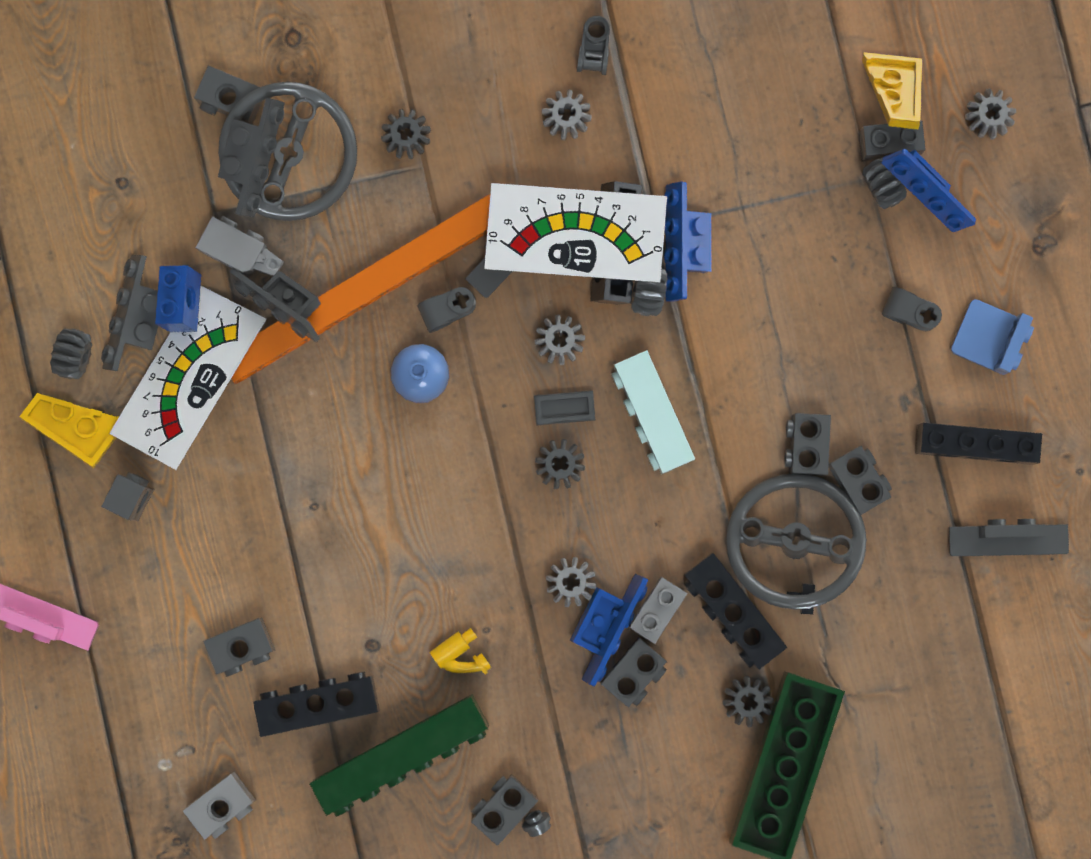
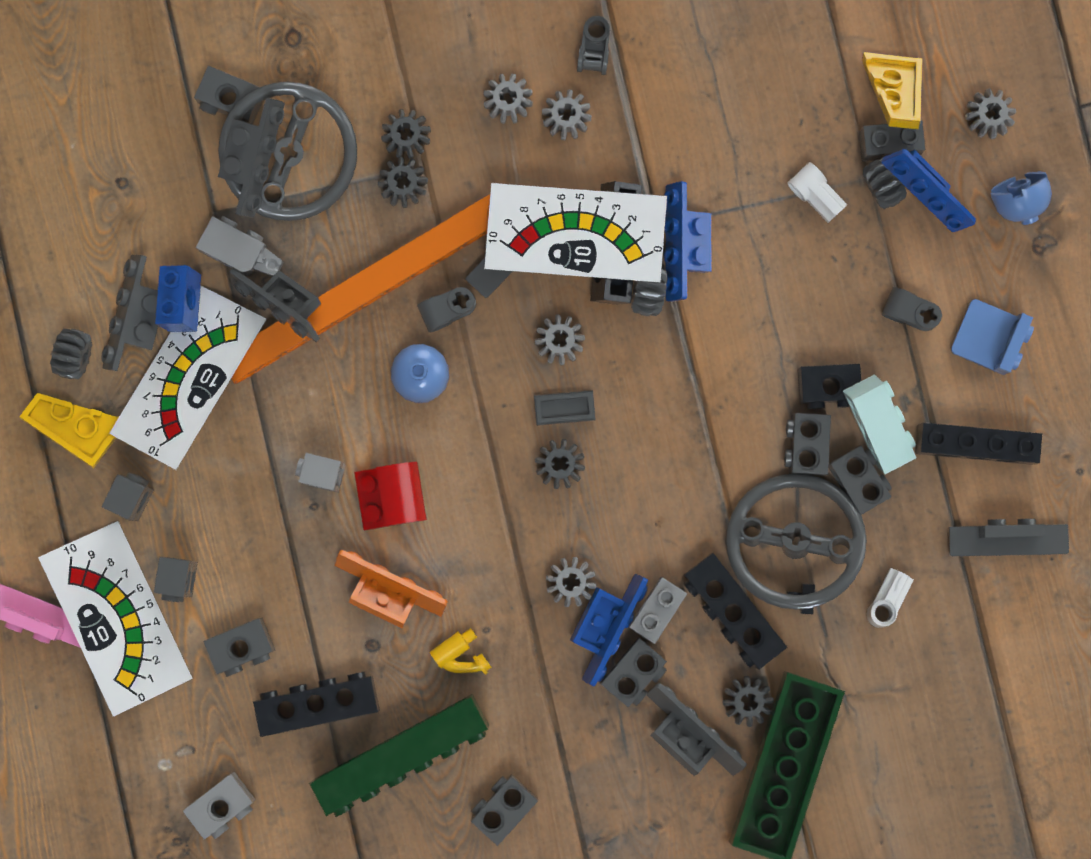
(115, 618): none -> white sticker
(175, 578): none -> dark grey brick
(320, 472): none -> light grey brick
(386, 593): none -> orange bracket
(390, 495): none -> red brick
(412, 177): none -> dark grey gear
(502, 107): none -> light grey gear
(536, 823): dark grey plate -> none
(653, 412): light aqua brick -> none
(688, 737): none -> dark grey bracket
(811, 186): none -> white piece
(811, 384): none -> black brick
(881, 423): none -> light aqua brick
(890, 596): none -> white piece
(1022, 198): none -> medium blue cylinder

